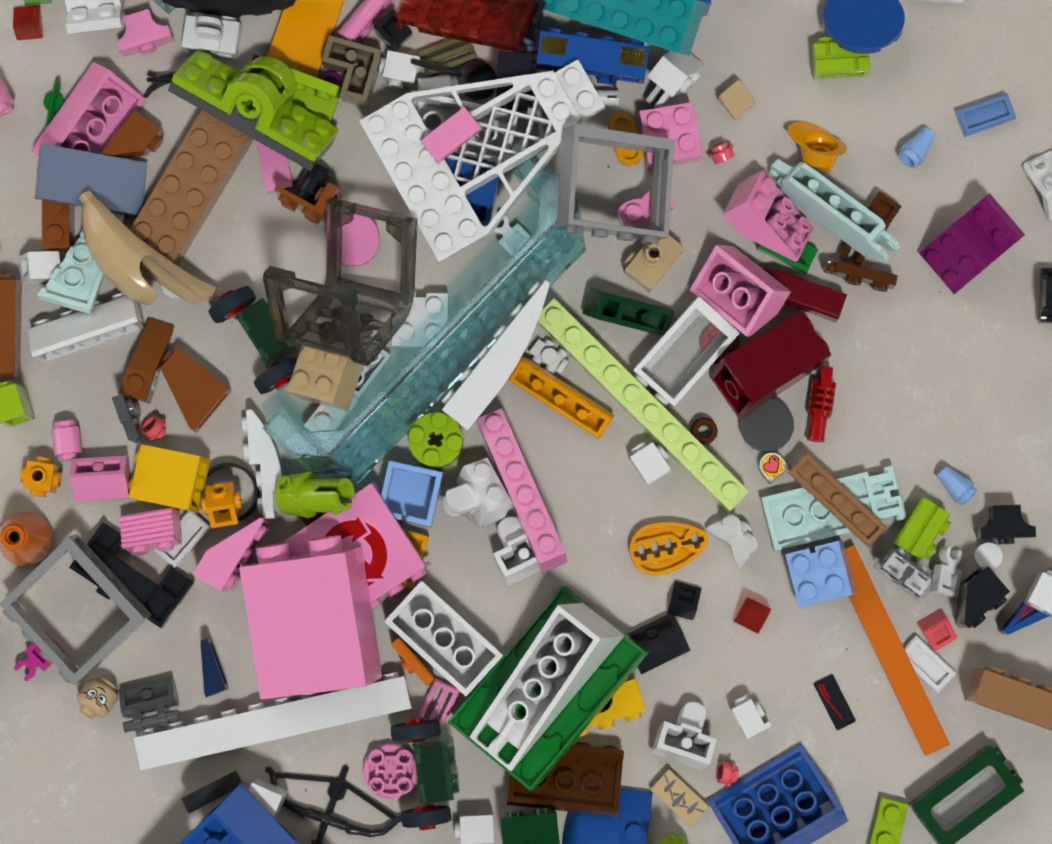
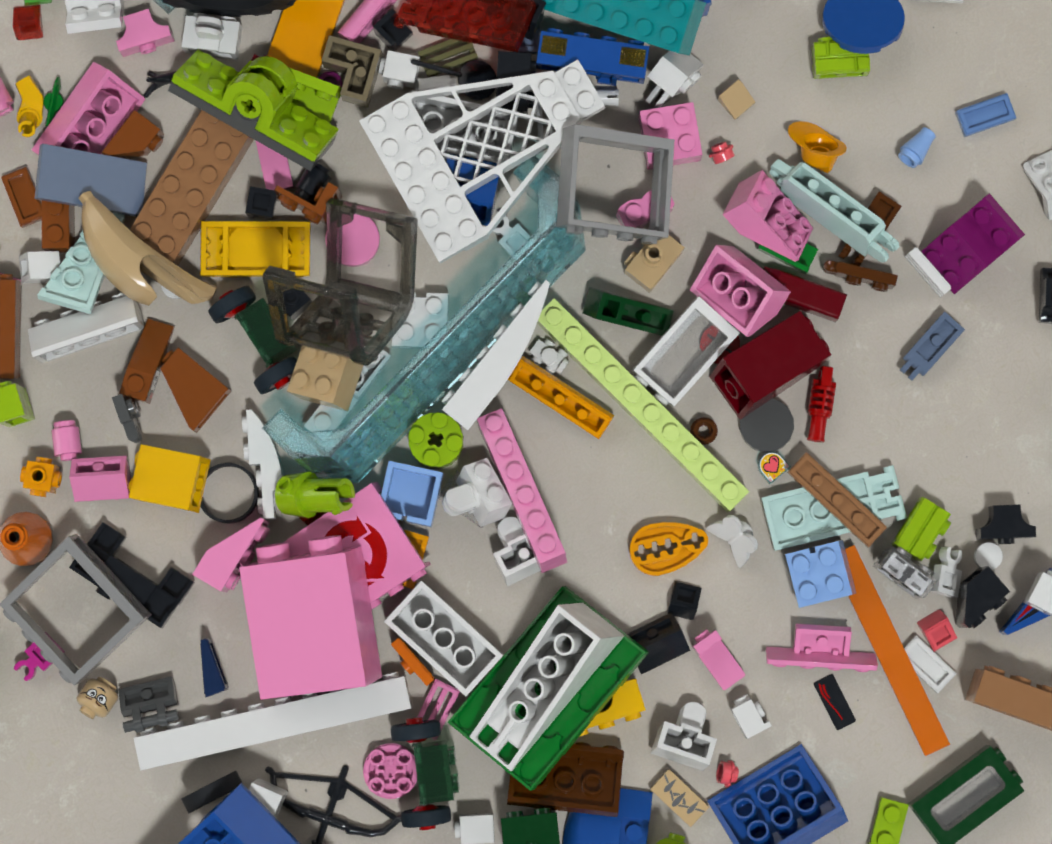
(22, 194): none -> dark orange tile
(31, 107): none -> yellow arm
(150, 531): bright pink brick -> none
(153, 428): coral plate -> none
(192, 531): white tile -> none
(221, 504): light orange brick -> none
(250, 247): none -> yellow slope
(261, 203): none -> black panel
(295, 302): none -> black brick
(451, 135): bright pink tile -> none
(625, 123): light orange tile -> none
(650, 462): white brick -> none
(717, 659): none -> bright pink bracket
(752, 615): clear red slope -> none
(821, 647): none -> bright pink bracket
(928, 272): none -> white tile
(932, 345): none -> sand blue hinge
(957, 485): light blue cone -> none

